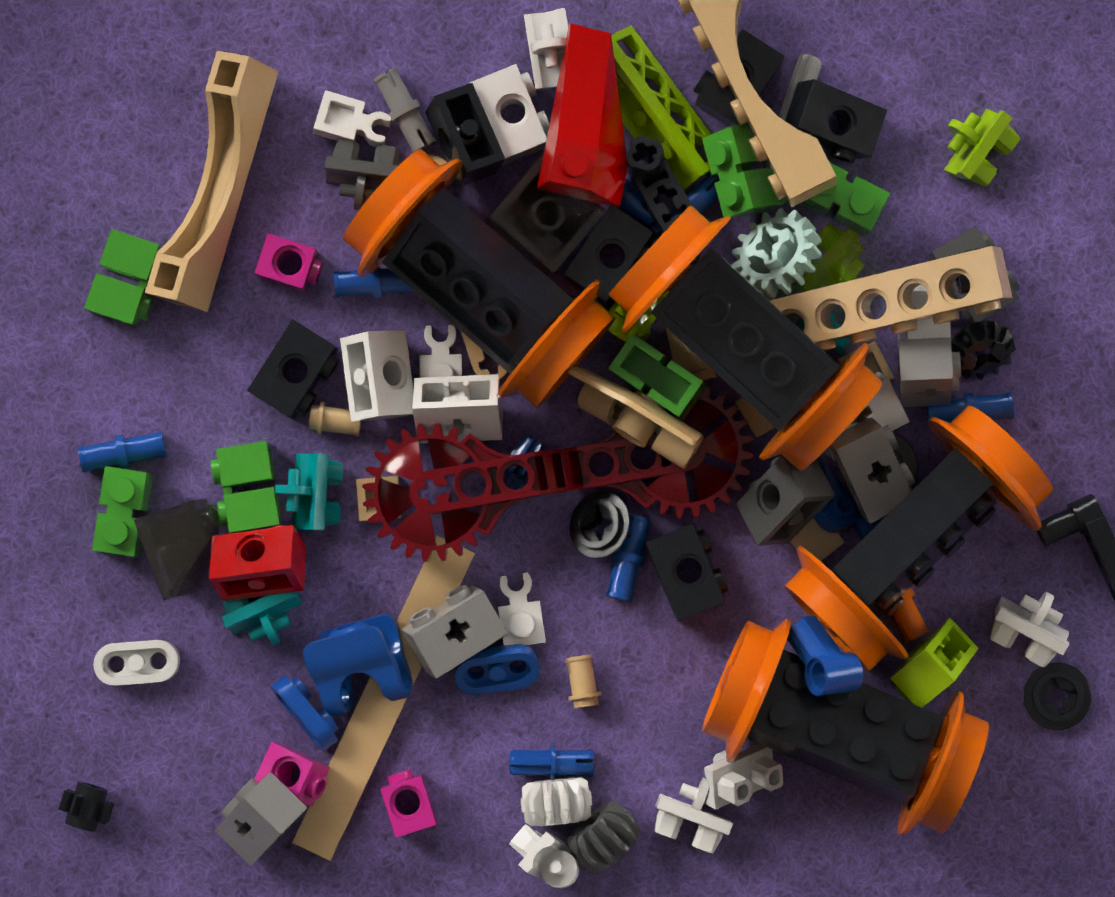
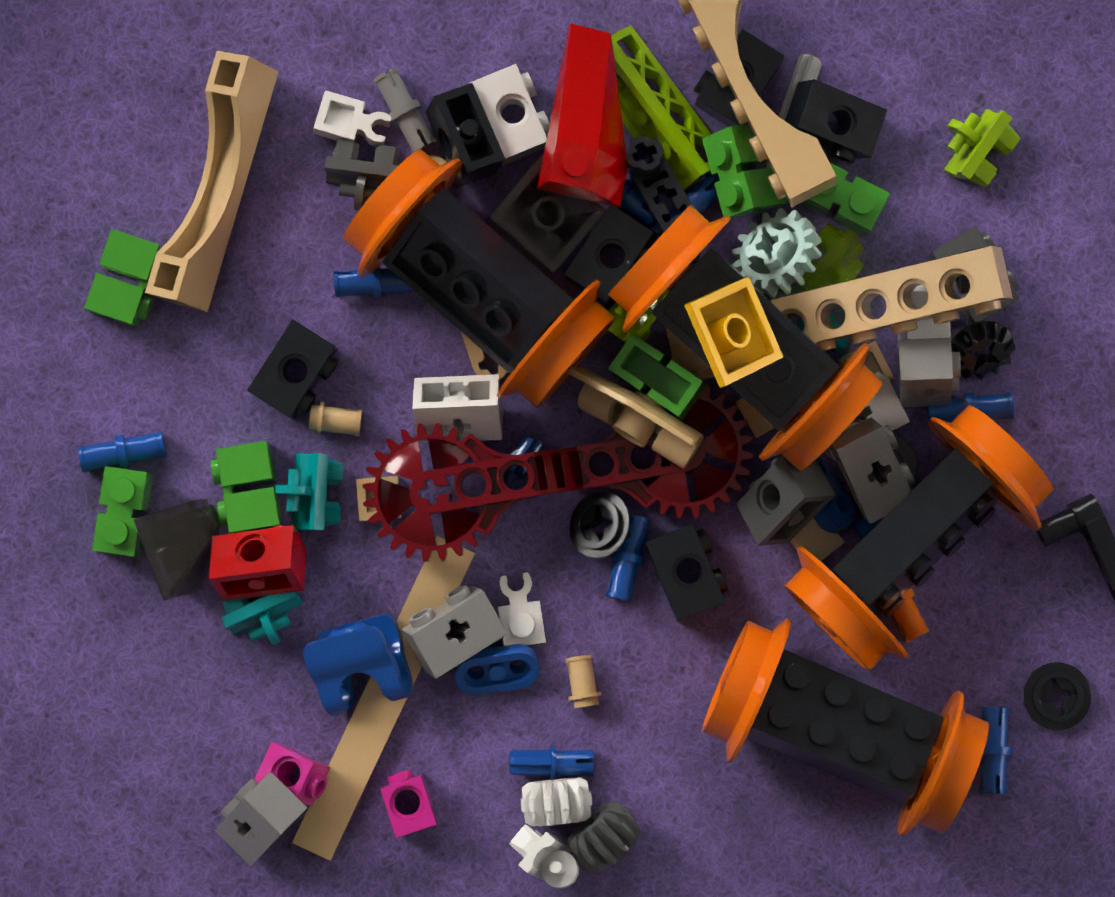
(86, 806): black gear -> none
(137, 662): white plate -> none
(275, 250): dark pink brick -> none
(294, 698): blue plate -> none
(377, 375): white brick -> none
(441, 362): white plate -> none
(546, 45): white hips -> none
(673, 811): white hips -> none
(733, 331): none -> yellow slope
(738, 780): white hips -> none
(825, 665): blue piece -> none
(934, 664): lime brick -> none
(995, 752): none -> blue pin
(1045, 634): white hips -> none

